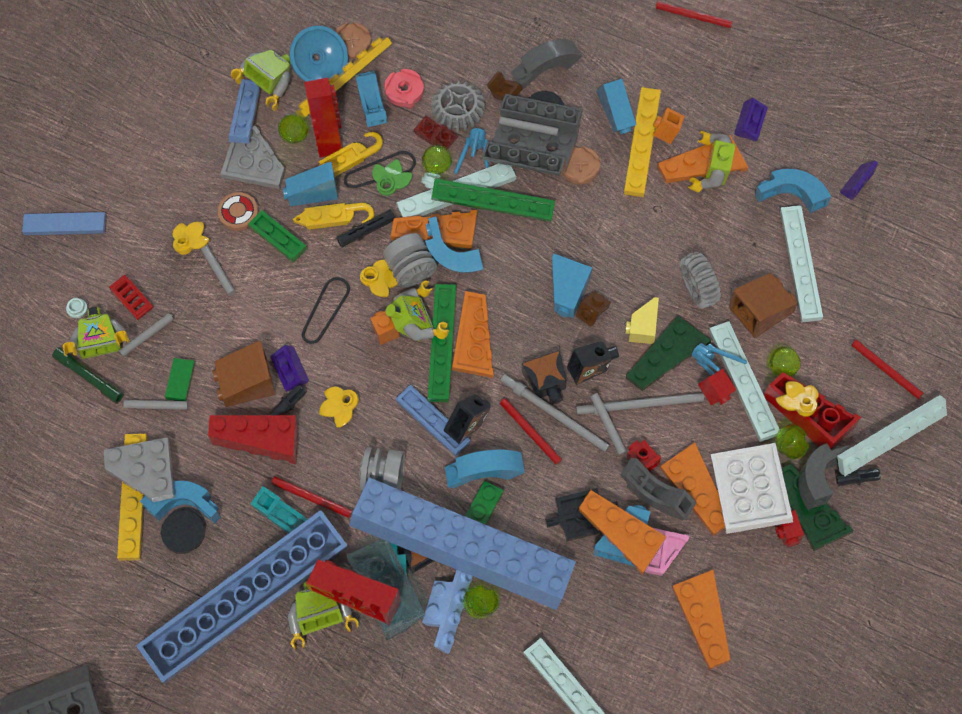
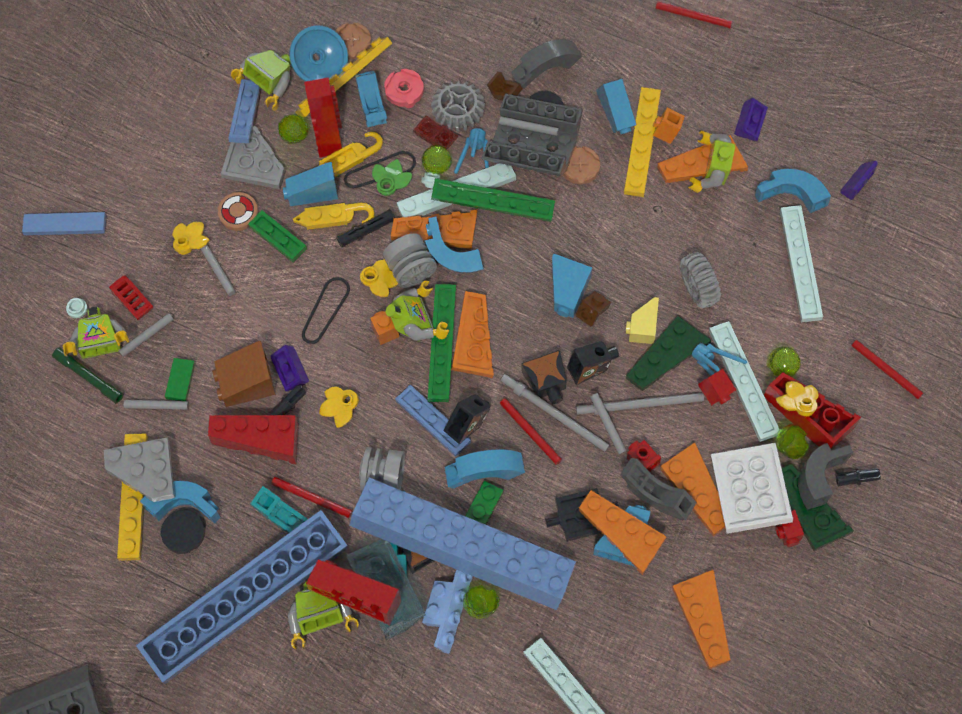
(667, 552): bright pink wing -> none
(762, 304): dark orange slope -> none
(892, 435): light aqua plate -> none

